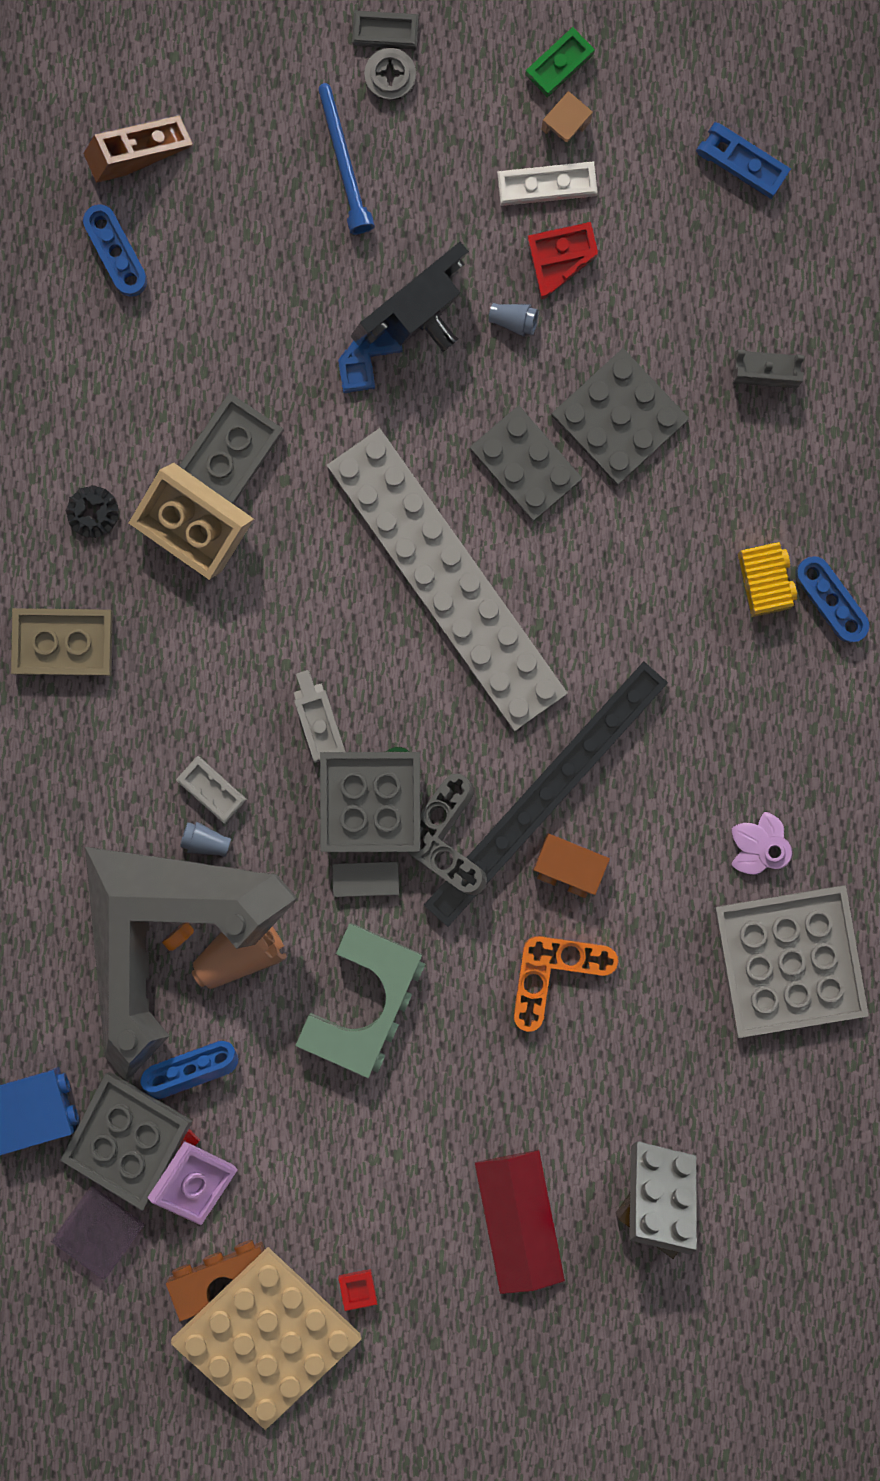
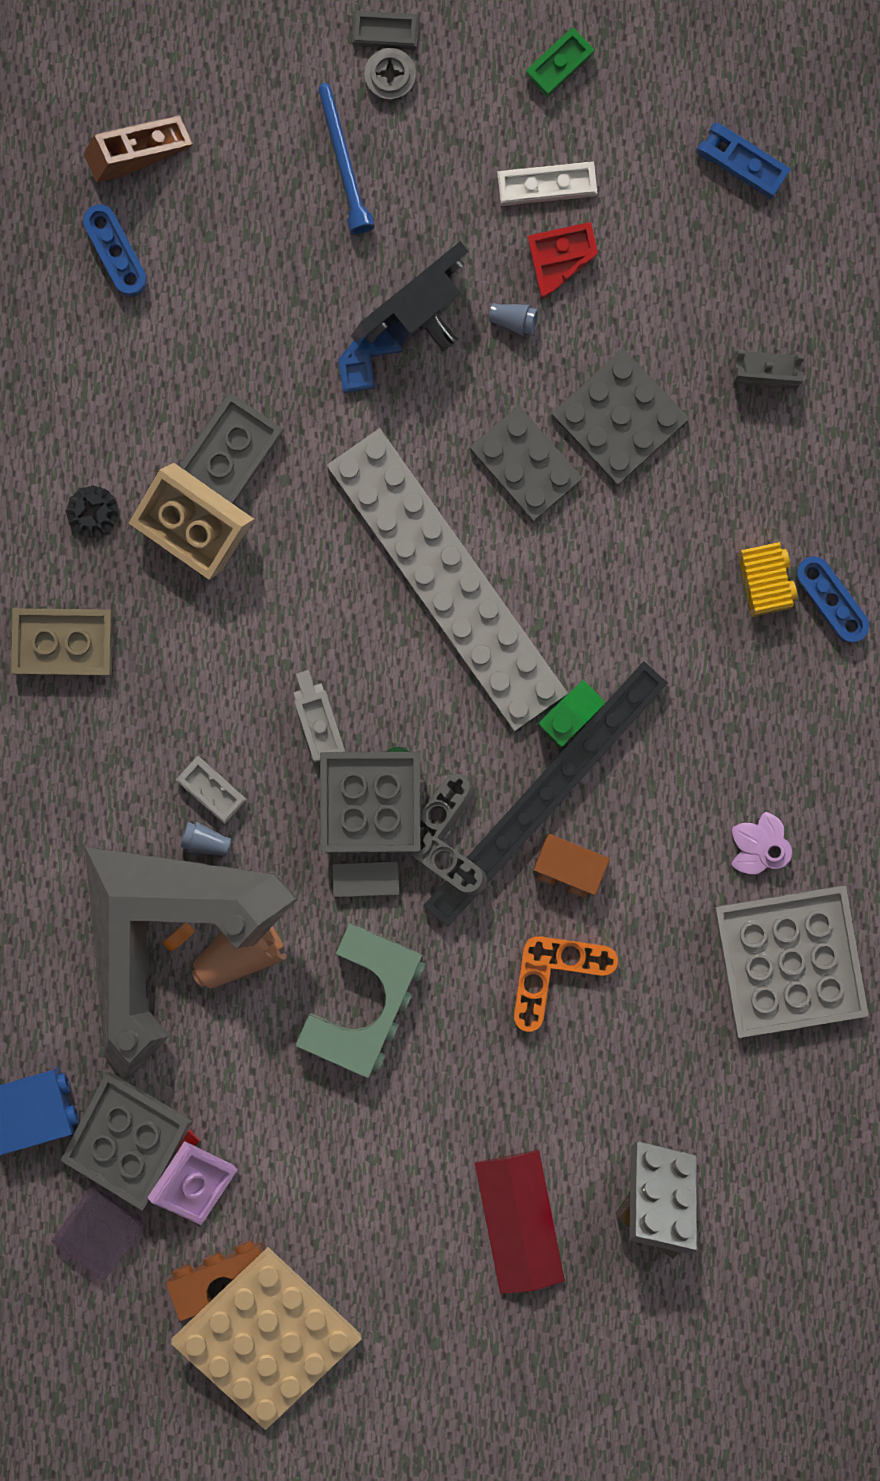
(177, 1070): blue plate -> none
(357, 1289): red plate -> none
(567, 117): medium nougat panel -> none
(571, 713): none -> green slope

